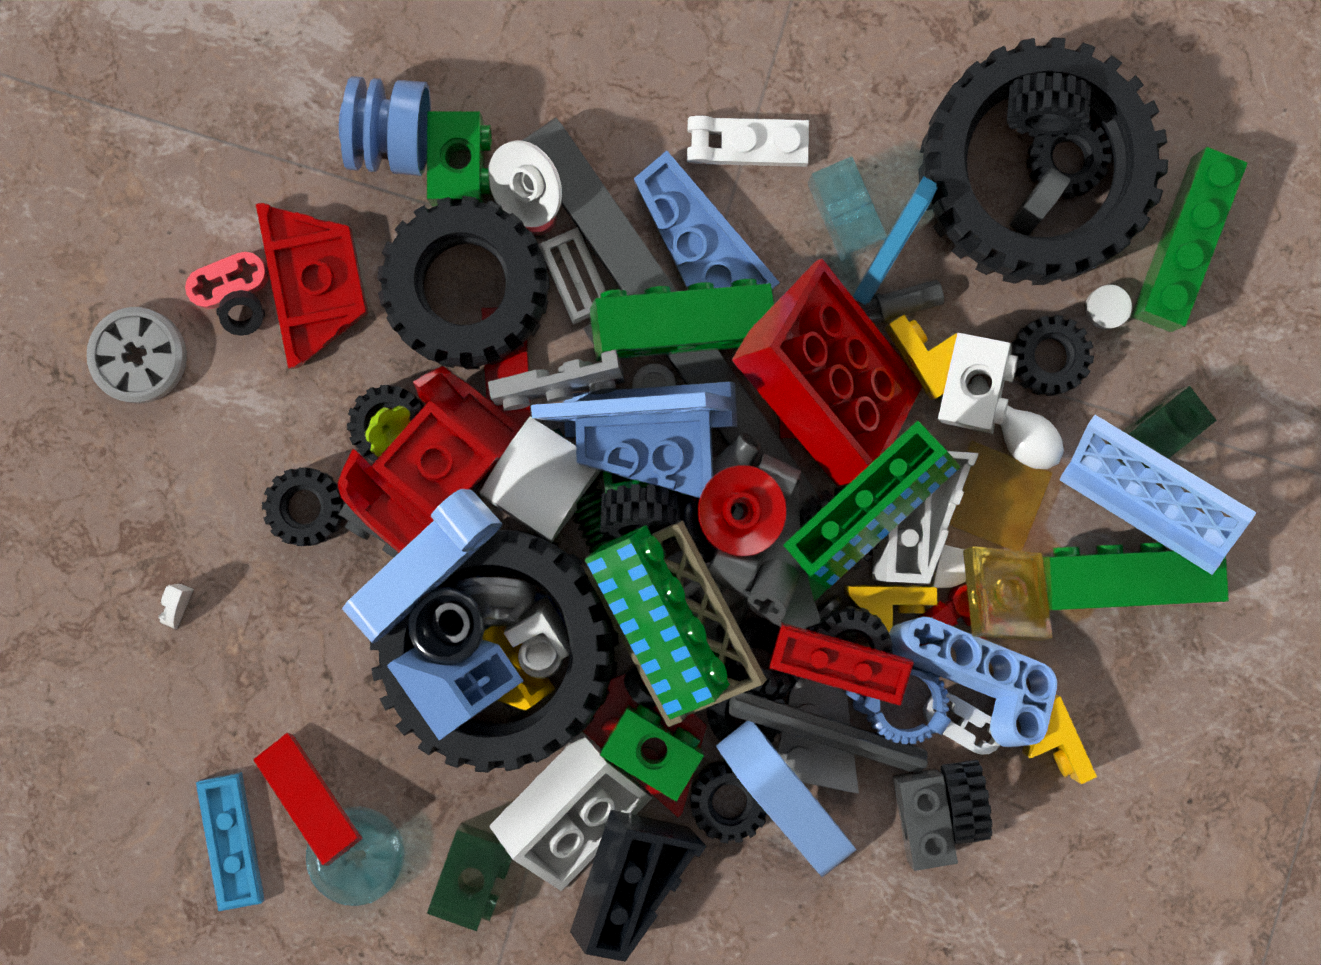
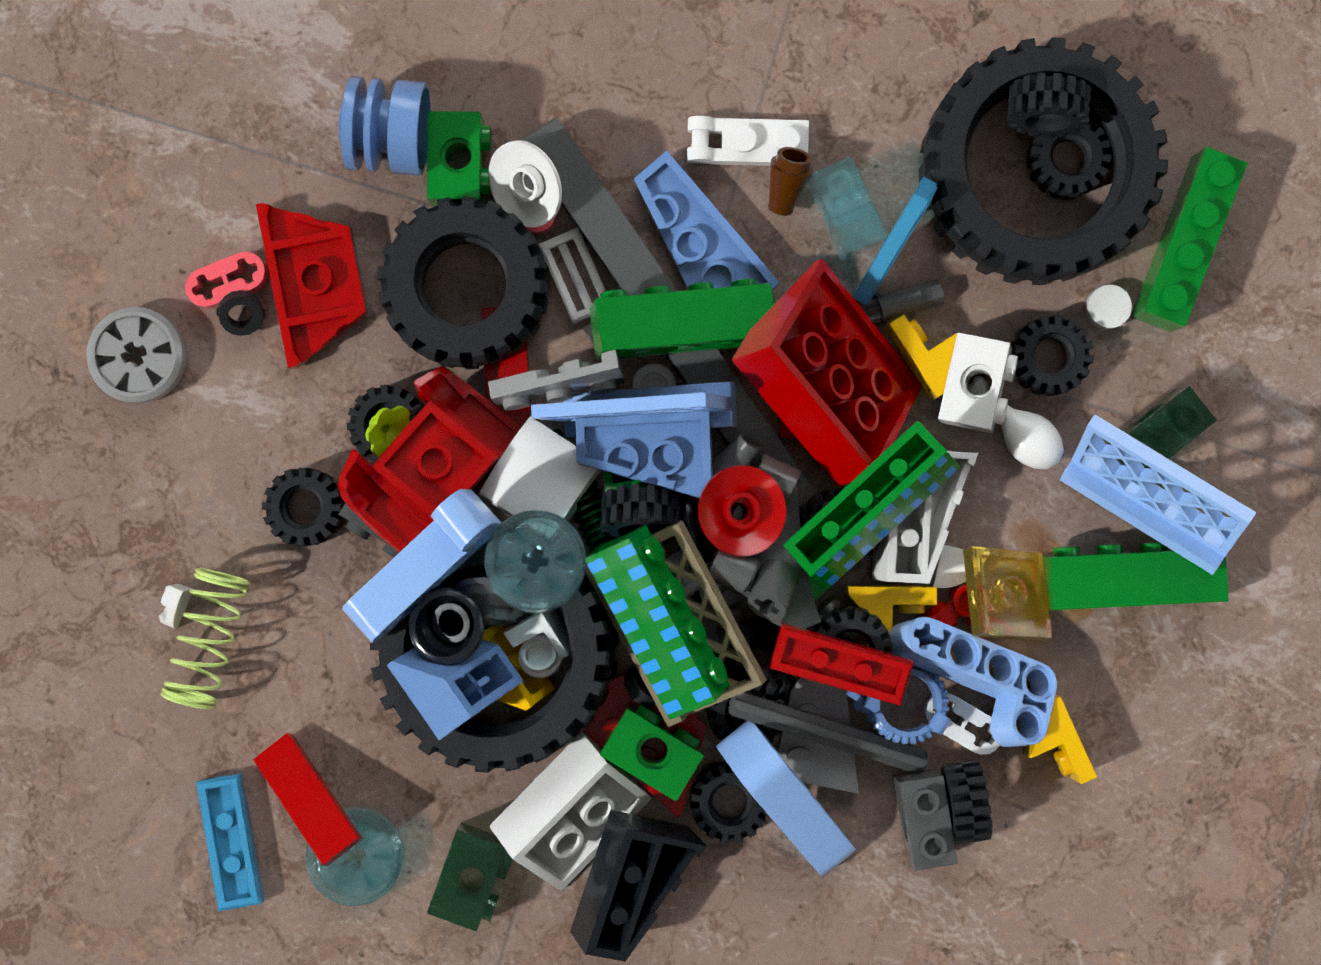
(186, 694): none -> yellowish green piece
(519, 538): none -> clear light blue wheel
(788, 177): none -> reddish brown cone
(1000, 498): clear yellow tile -> none
(1039, 201): dark grey beam -> none

